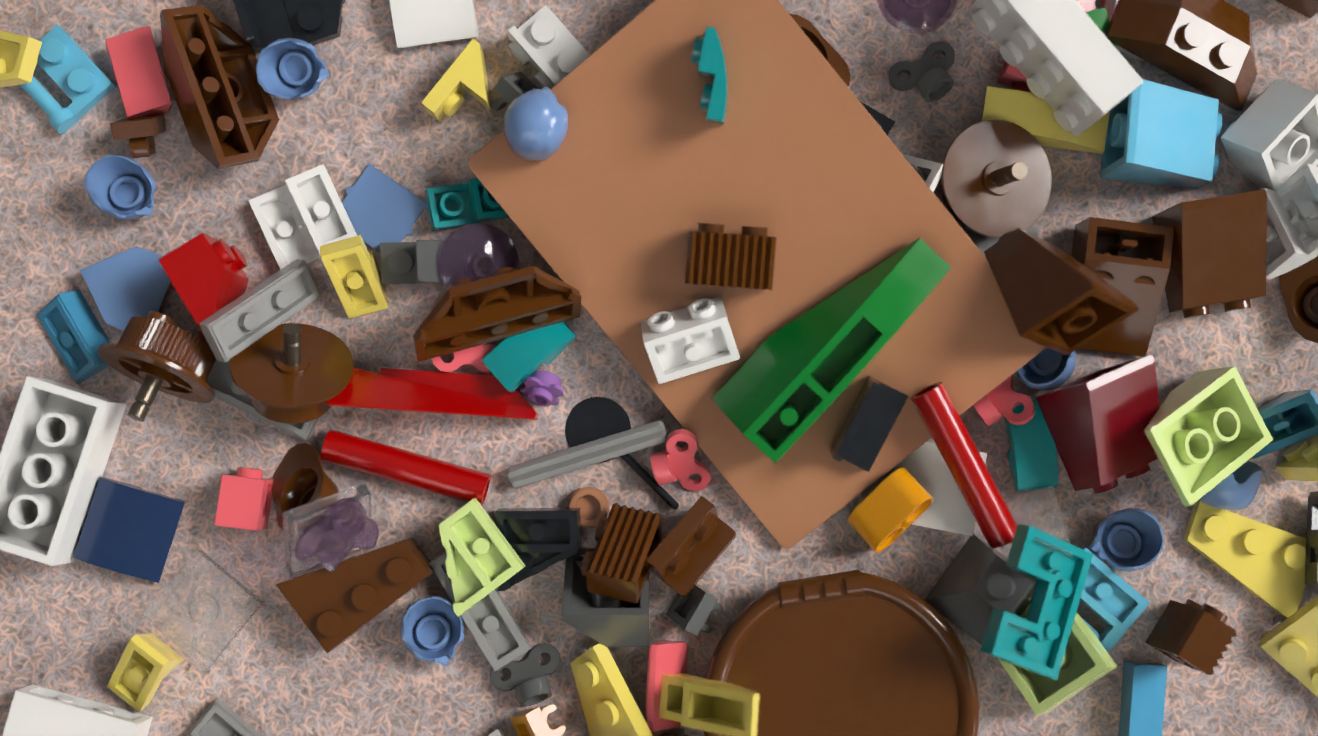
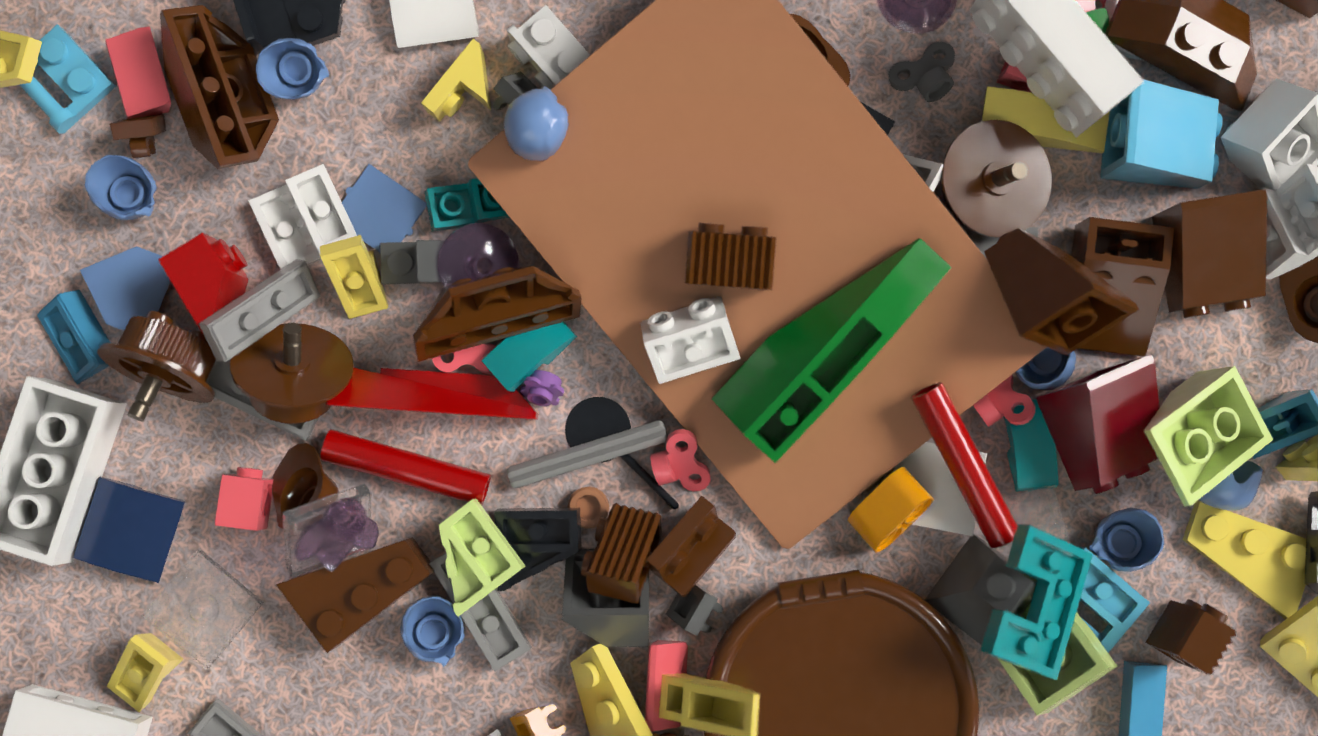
(529, 676): dark grey piece -> none
(710, 57): teal slope -> none
(868, 423): black panel -> none

